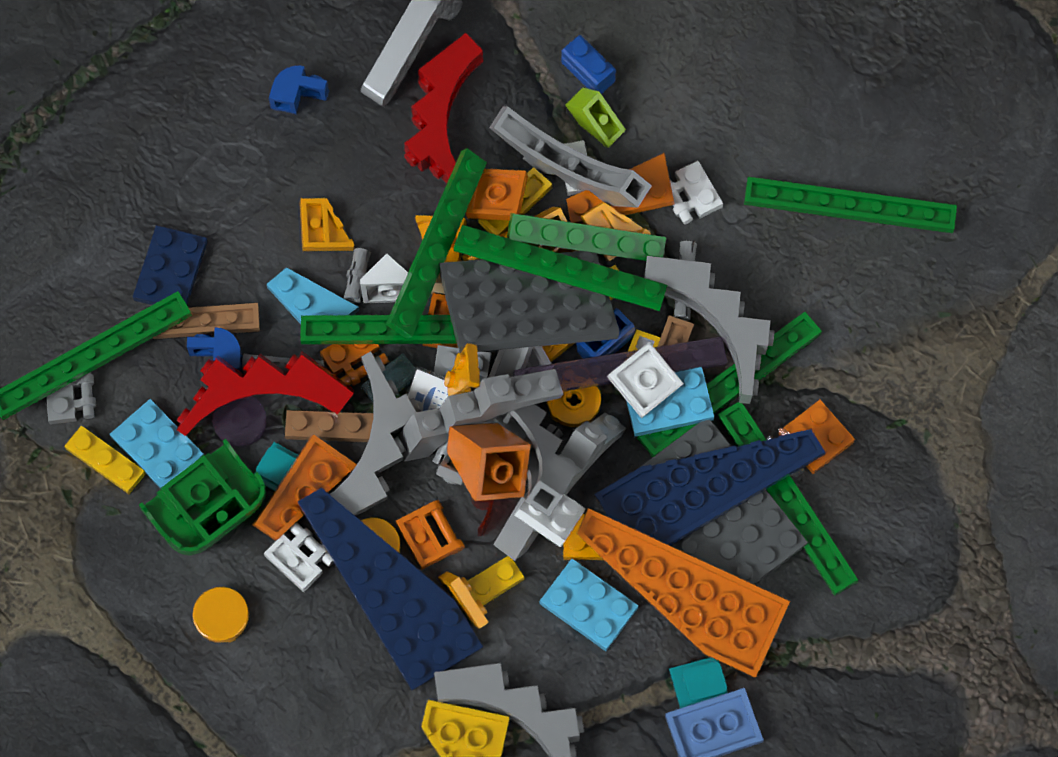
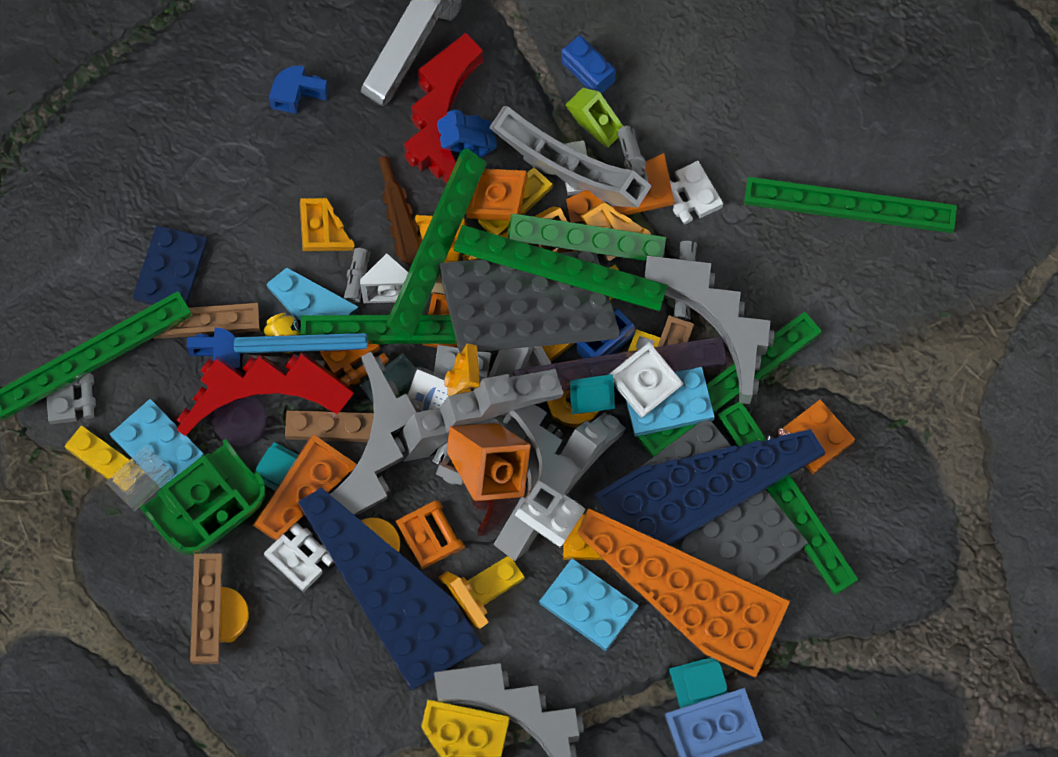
(140, 478): none -> clear plate
(206, 609): none -> medium nougat plate
(282, 326): none -> yellow head
(300, 343): none -> dark azure axle
(399, 213): none -> reddish brown sword
(466, 131): none -> blue brick
(592, 394): none -> teal piece
(634, 160): none -> light grey pin

